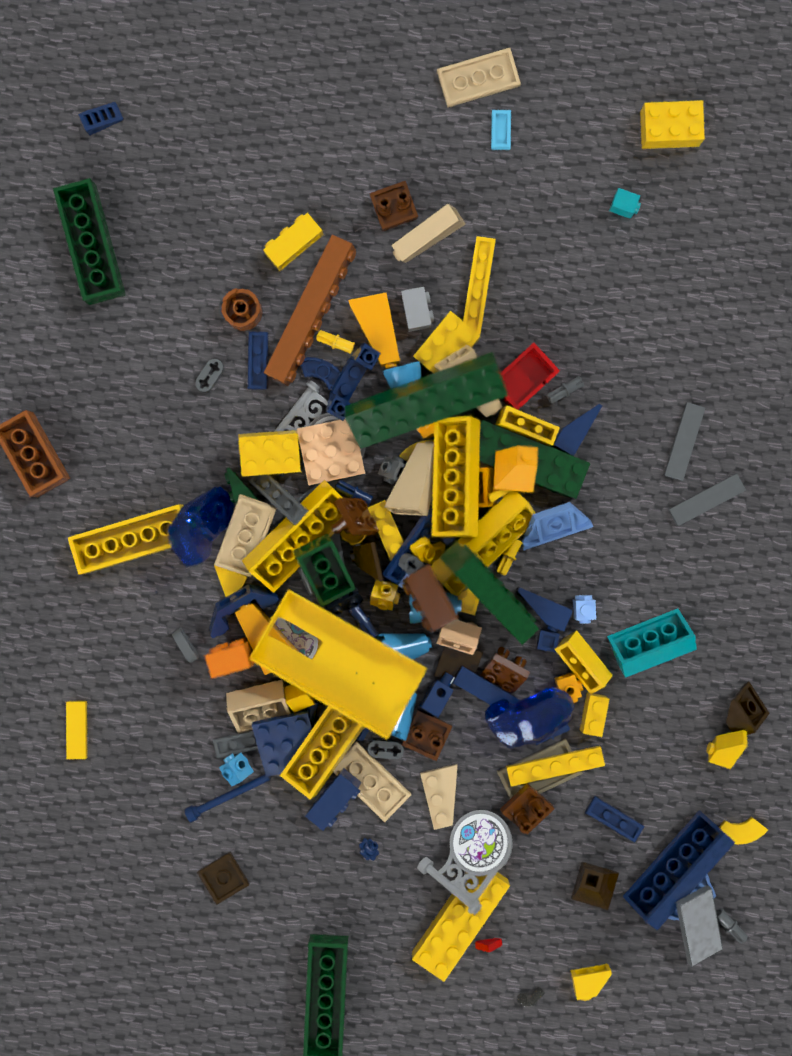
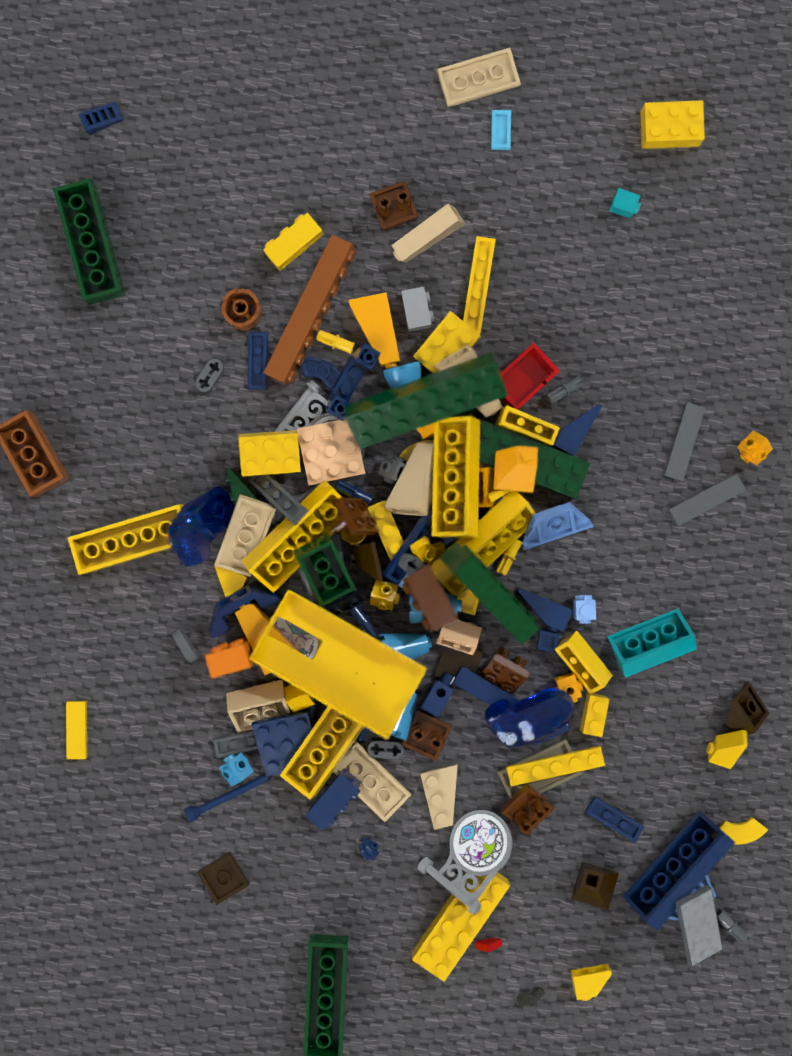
(754, 448): none -> light orange brick

